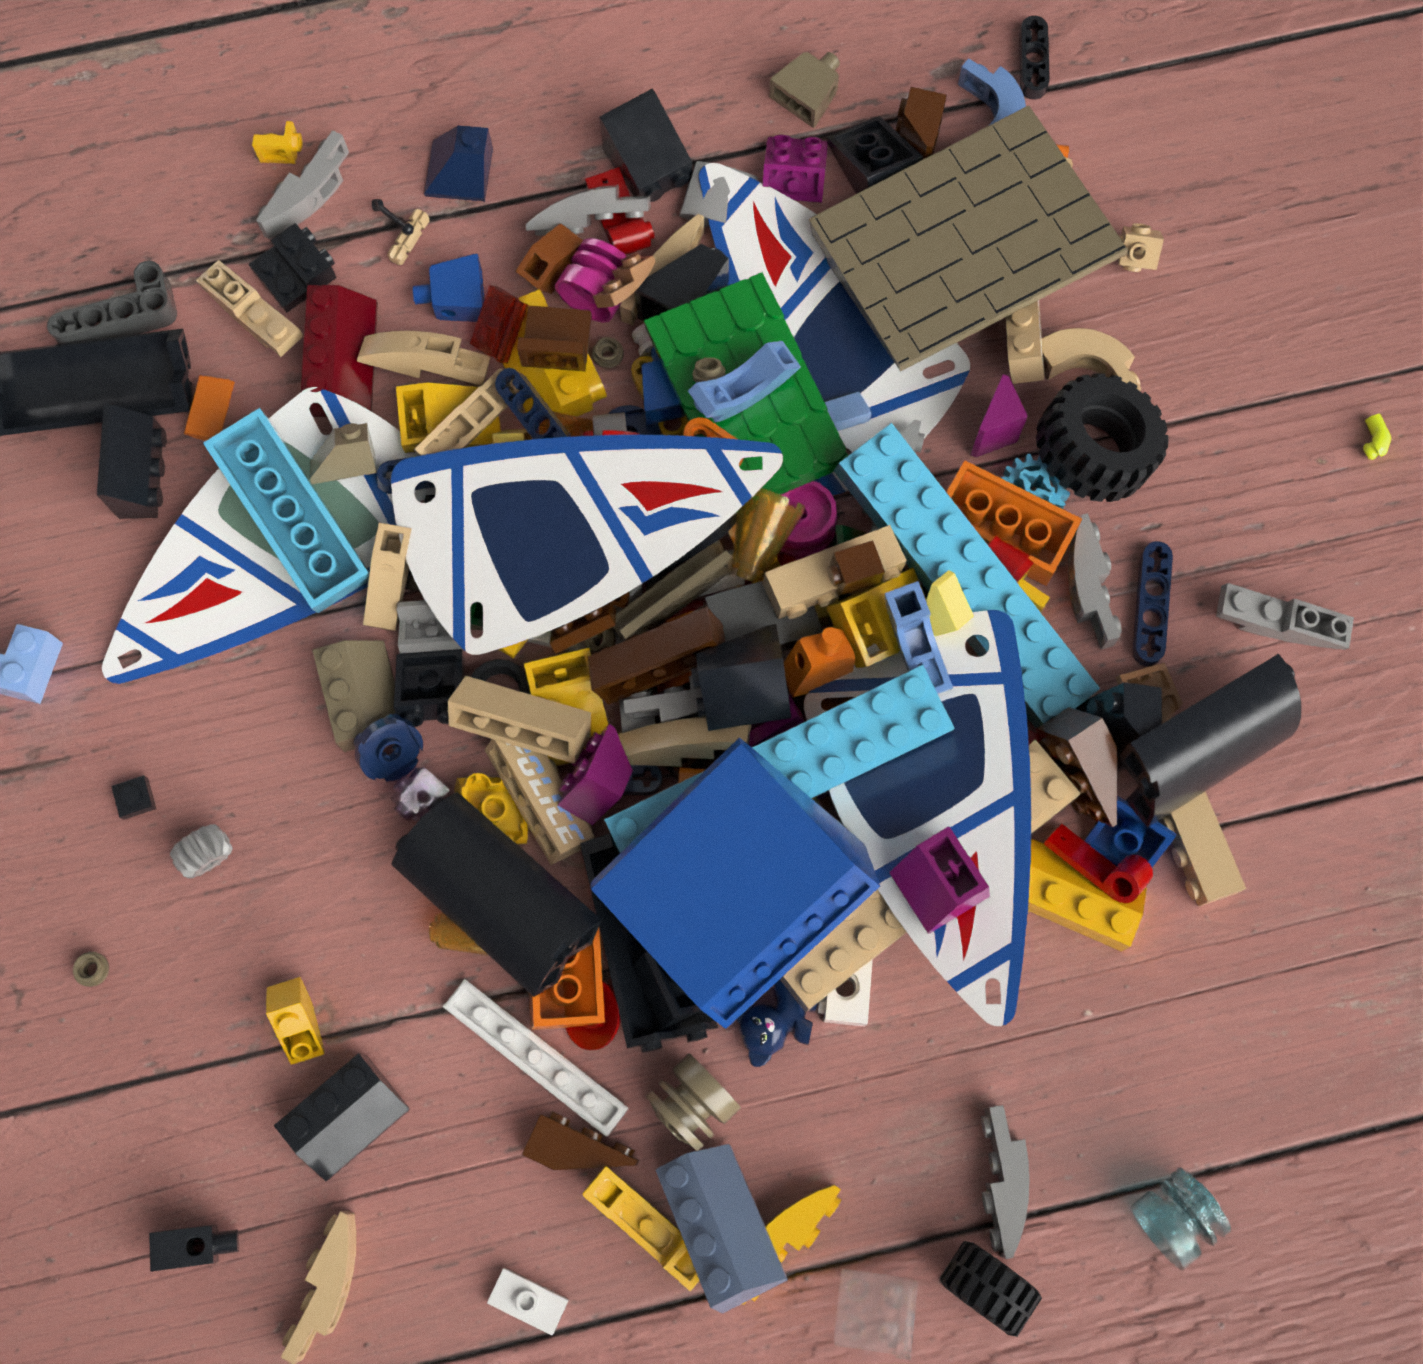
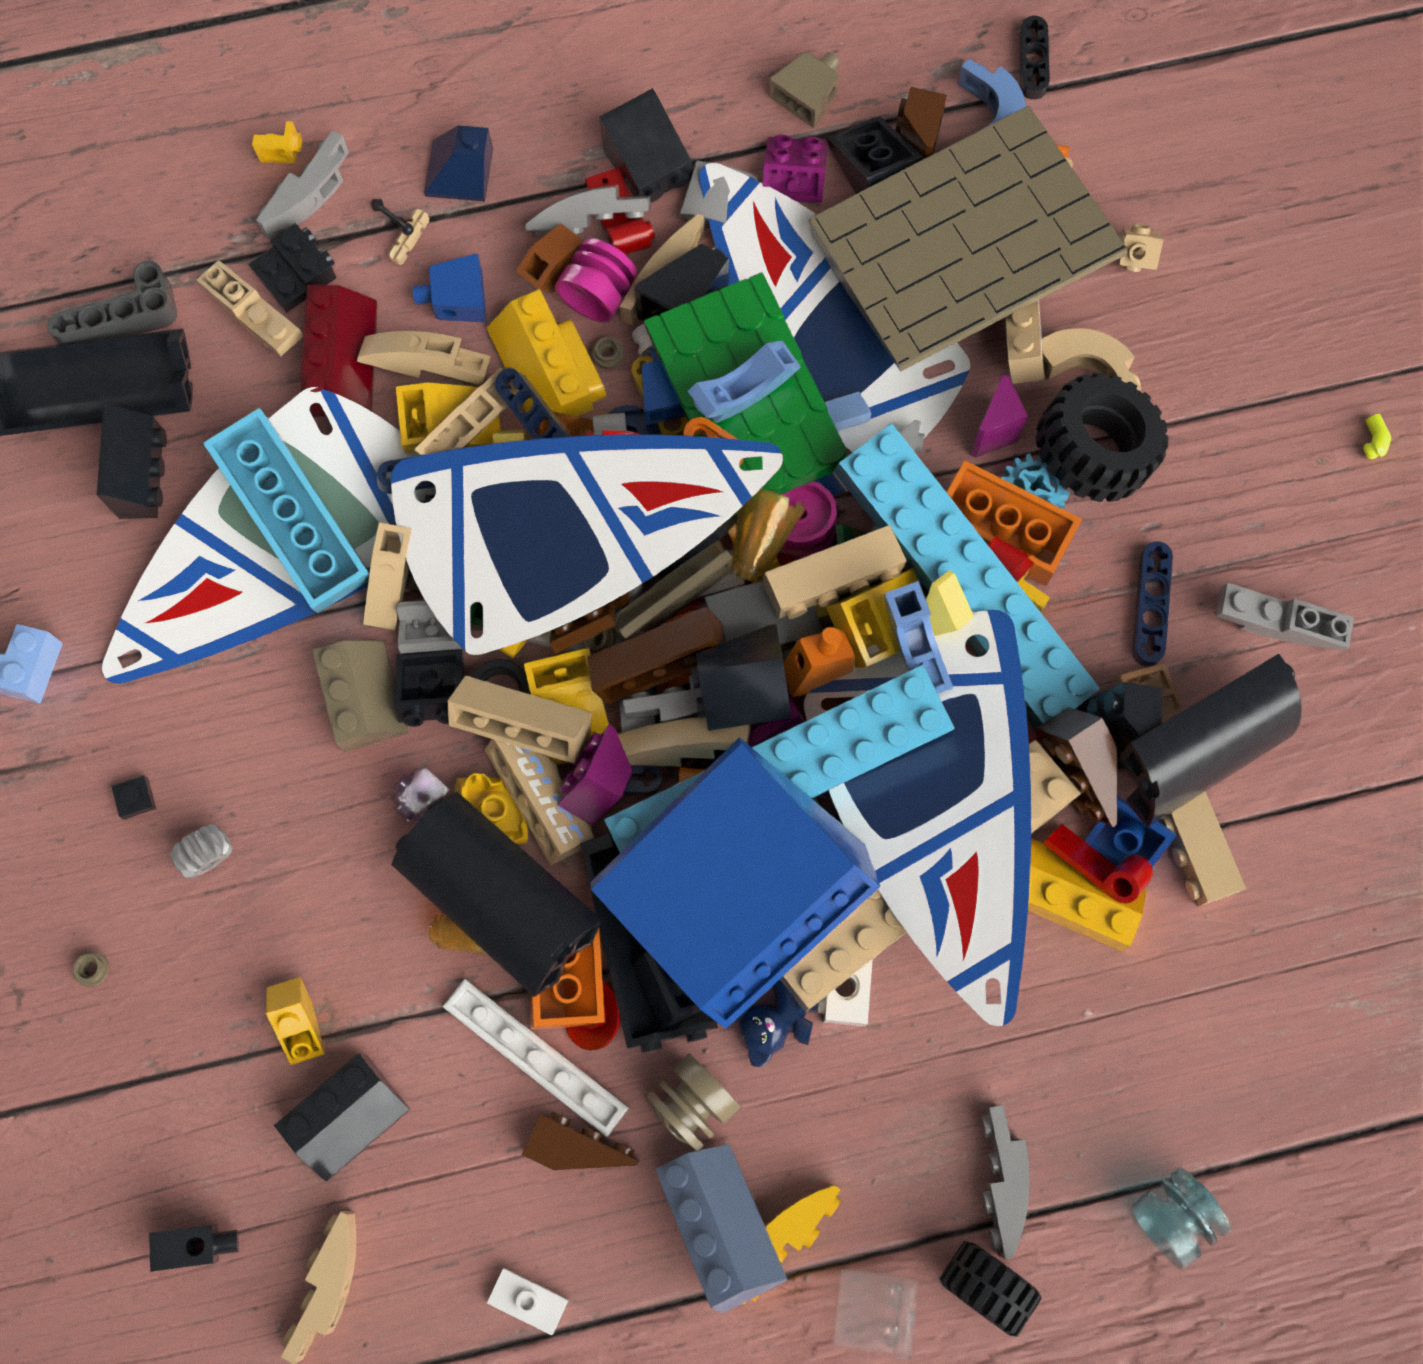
(208, 407): orange slope -> none
(344, 455): dark tan slope -> none
(380, 734): dark blue plate -> none
(498, 324): clear red plate -> none
(555, 338): reddish brown bracket -> none
(626, 281): medium nougat slope -> none
(643, 1224): yellow slope -> none
(708, 369): dark tan plate -> none
(856, 567): reddish brown brick -> none
(939, 880): magenta slope -> none
(1086, 572): light grey slope -> none

